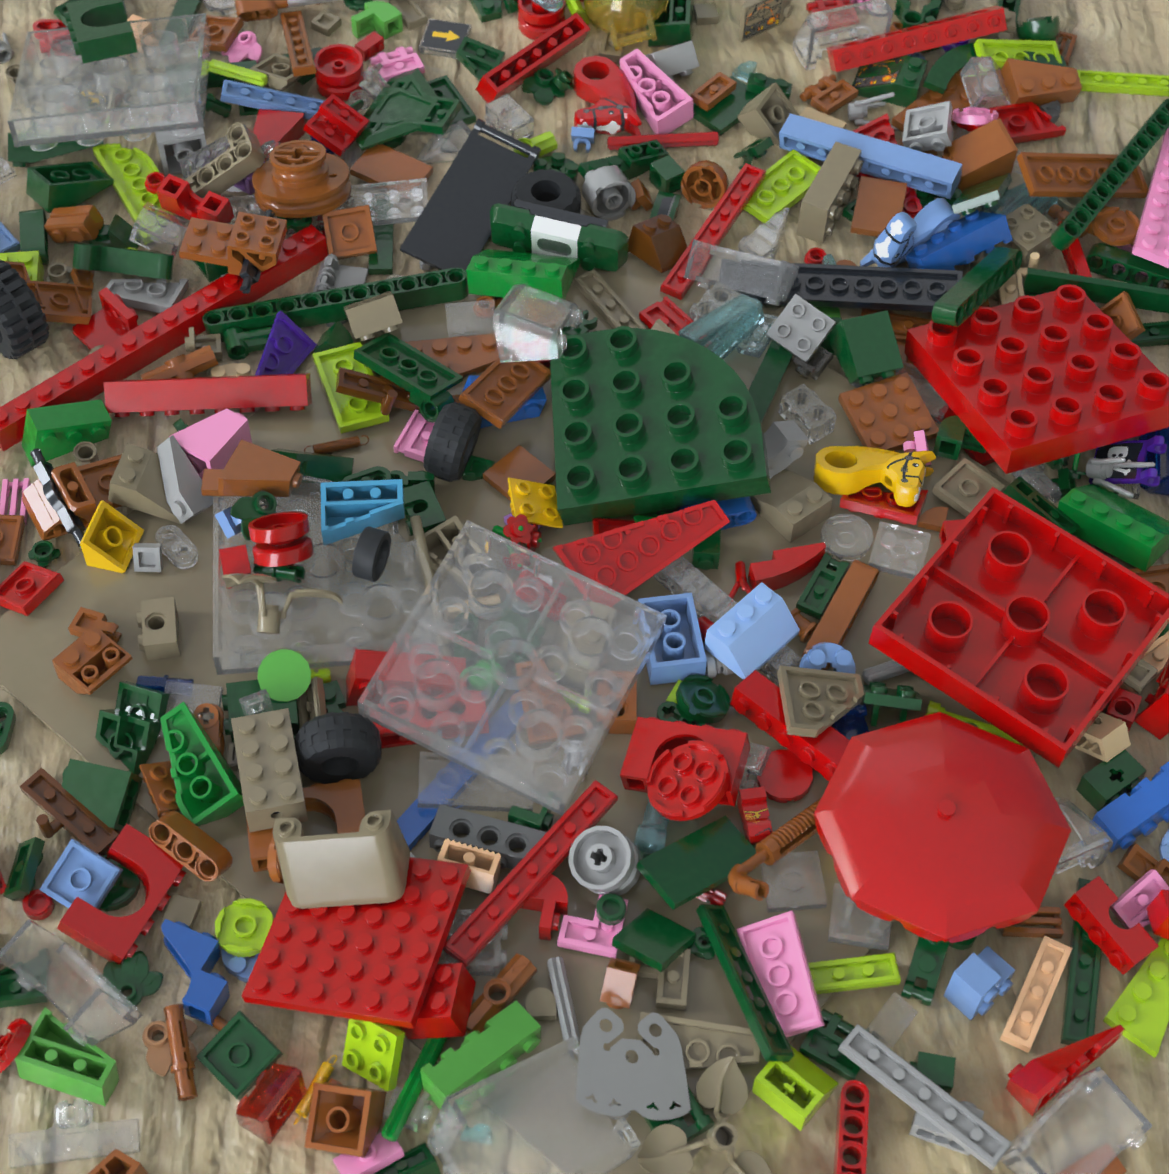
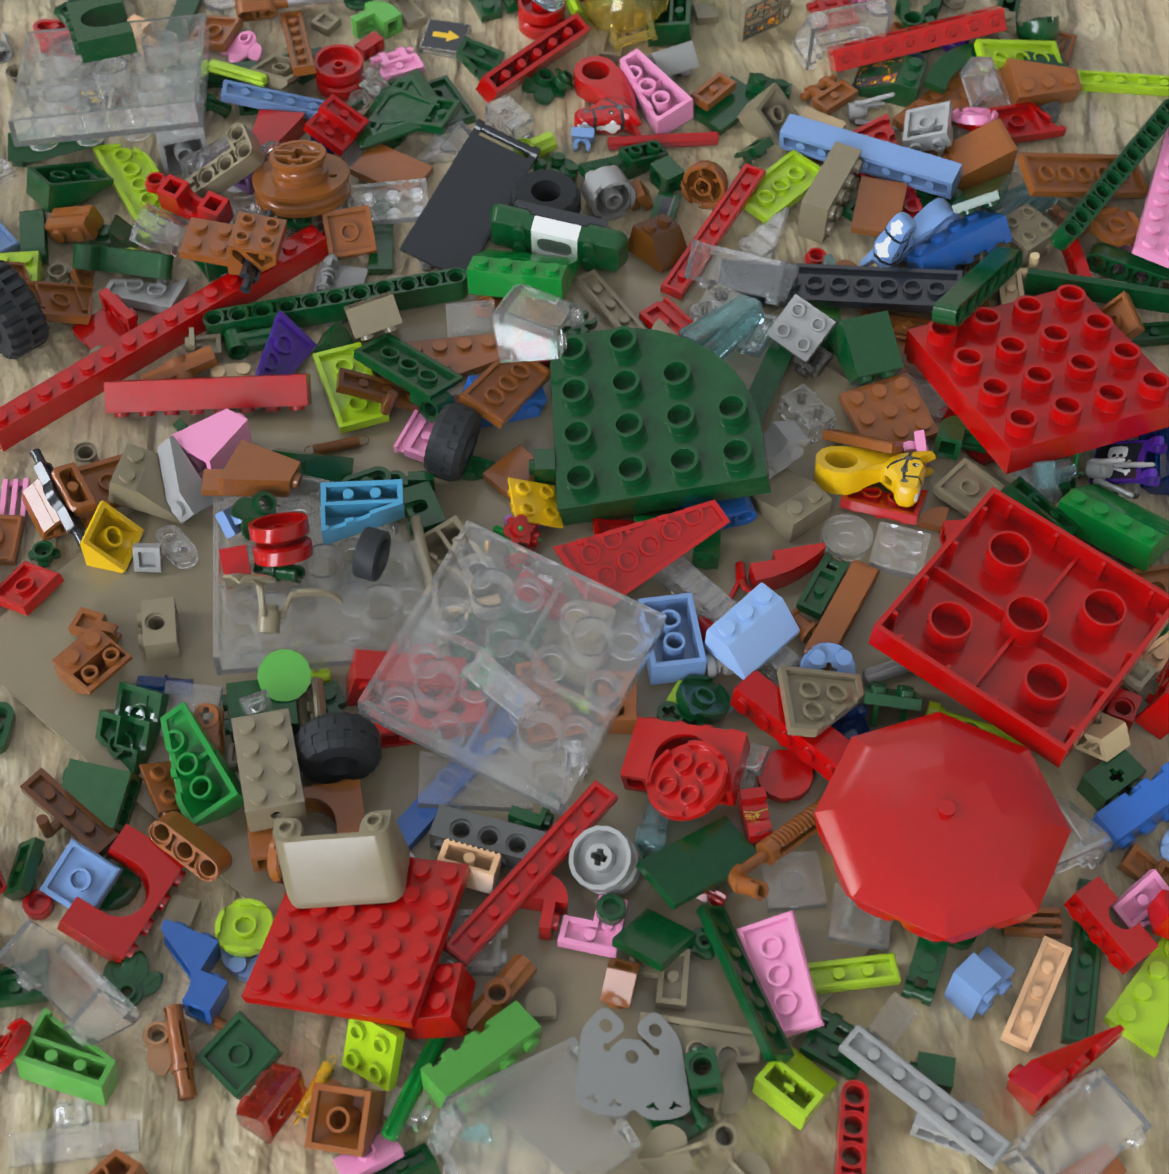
(63, 426): green wedge -> none
(502, 686): none -> clear plate
(543, 466): none -> dark green plate
(563, 998): light grey axle -> none
(706, 1084): none -> dark green brick
(743, 70): clear light blue tile -> none
(862, 441): none -> dark orange tile
(1052, 472): none -> clear light blue piece

